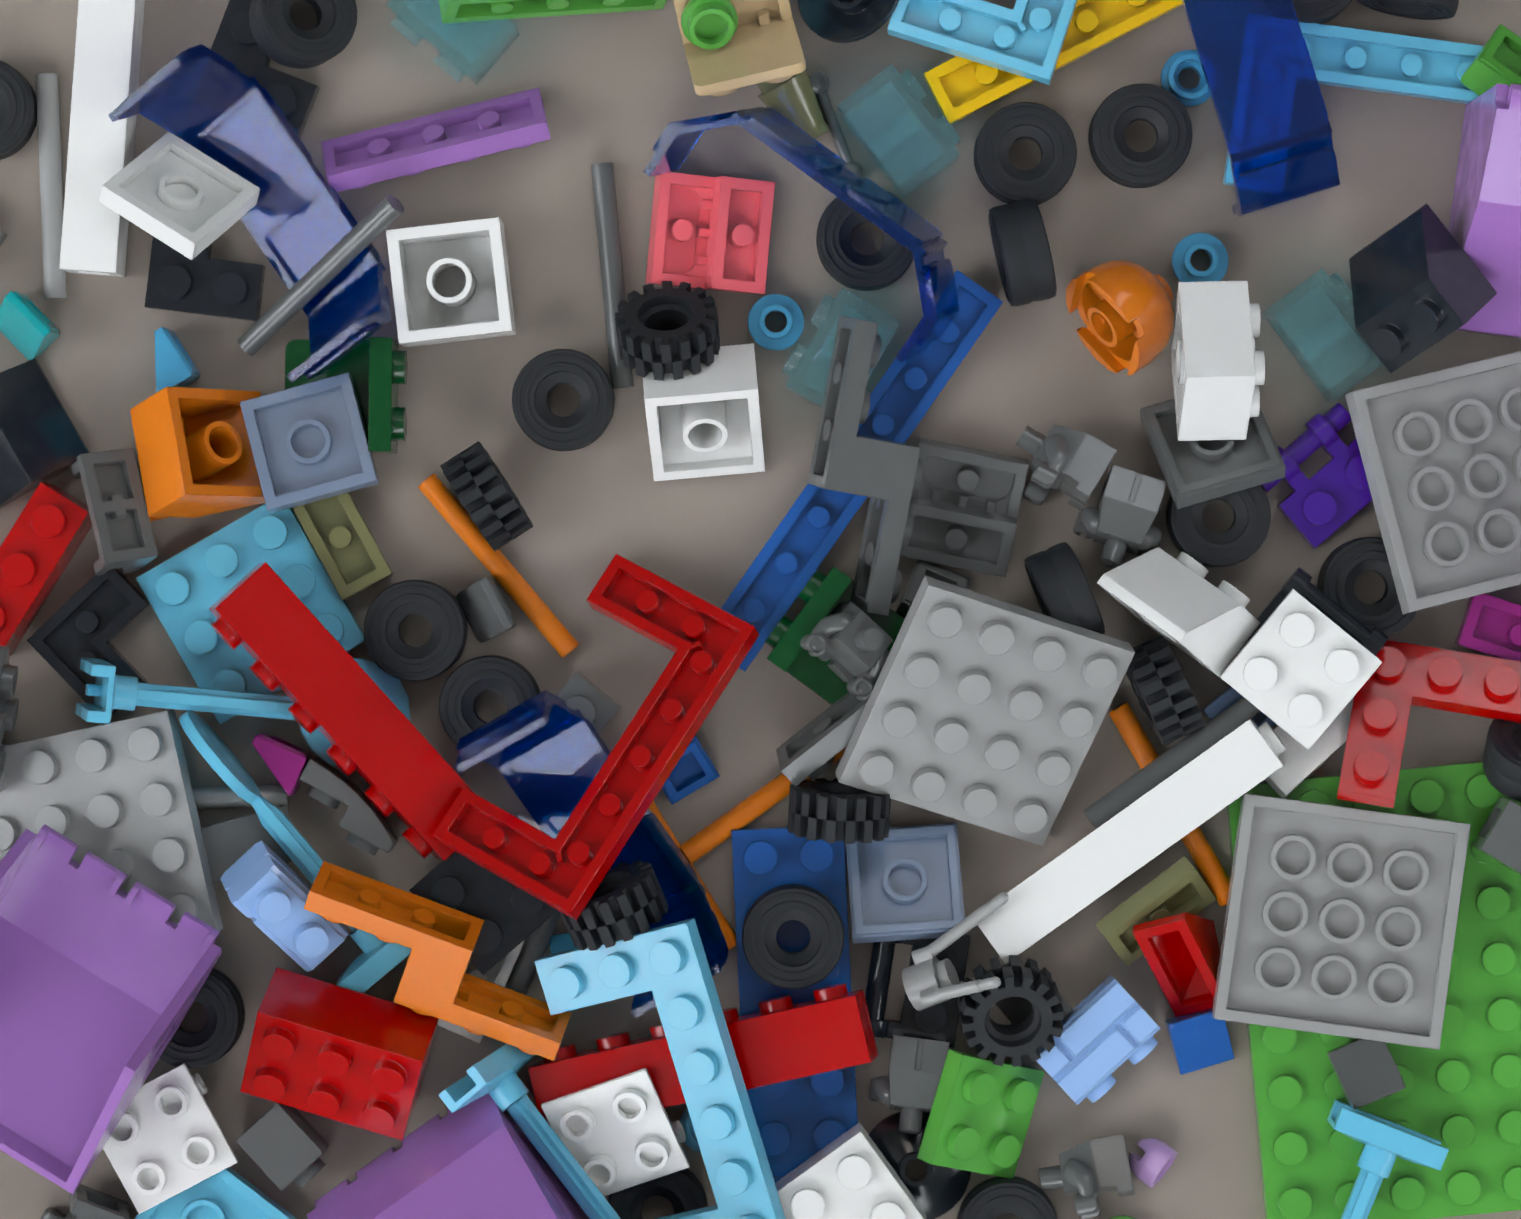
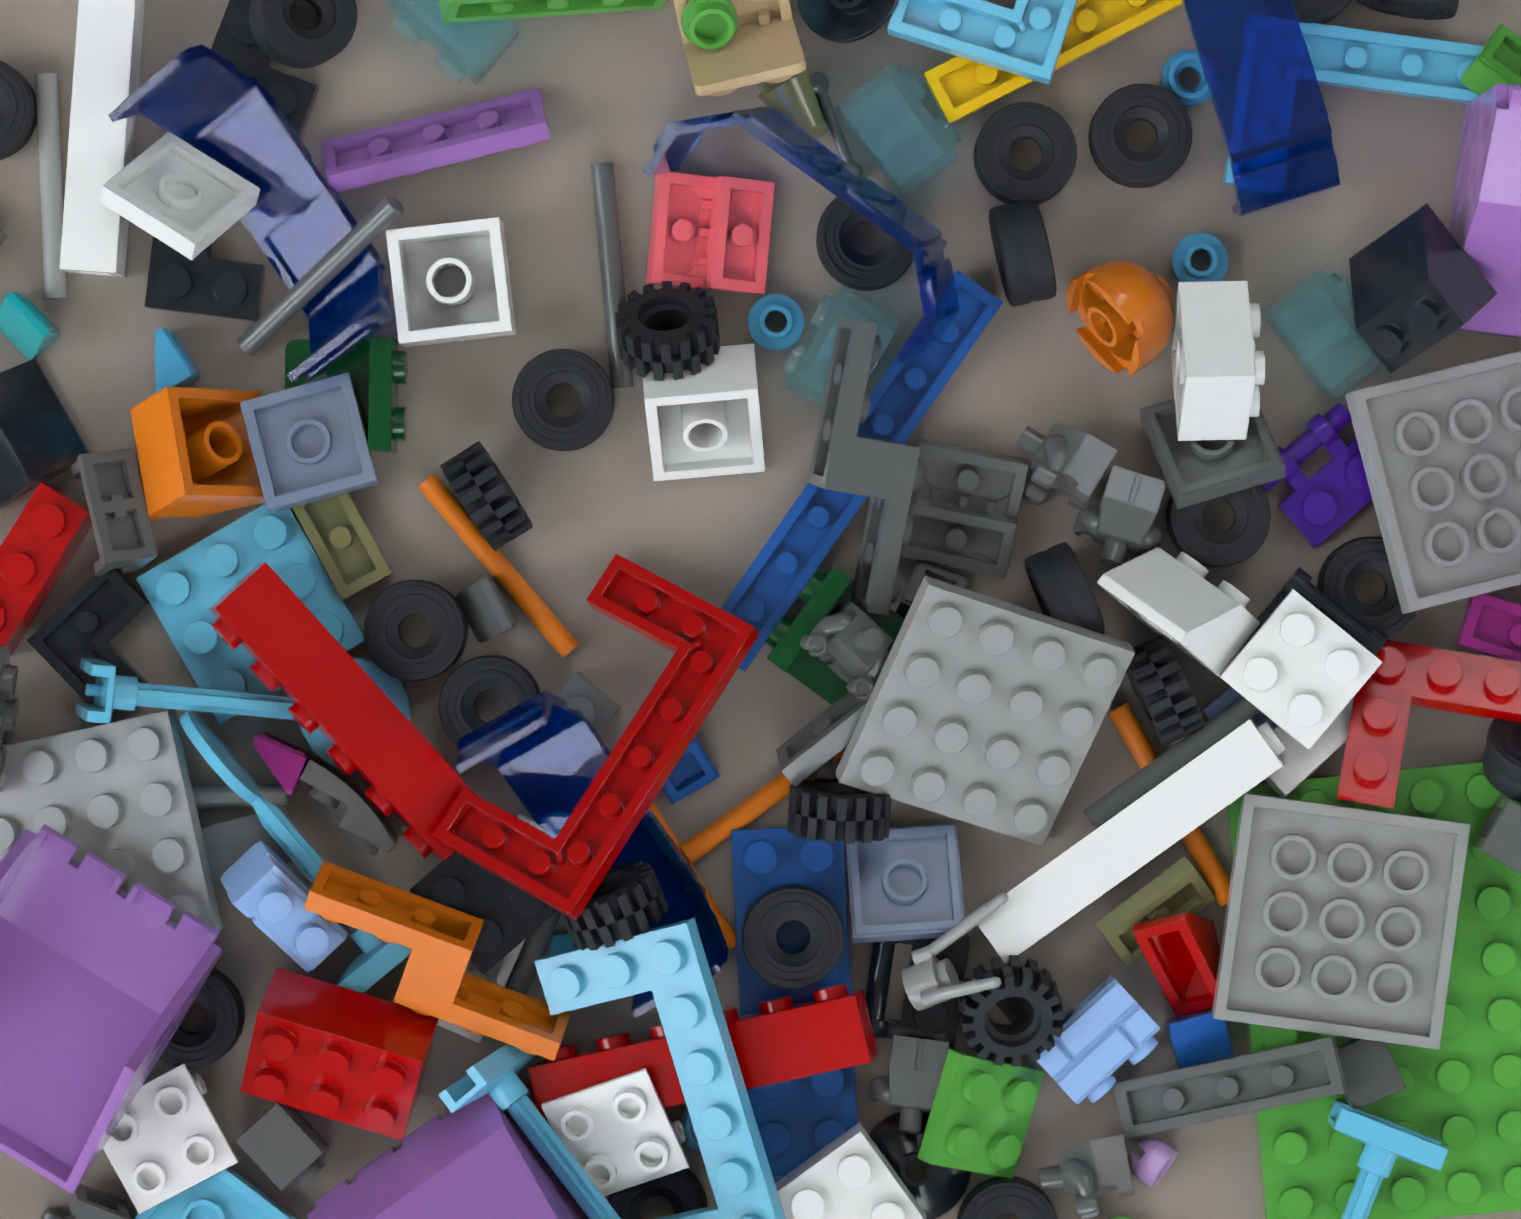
(1230, 1087): none -> dark grey plate

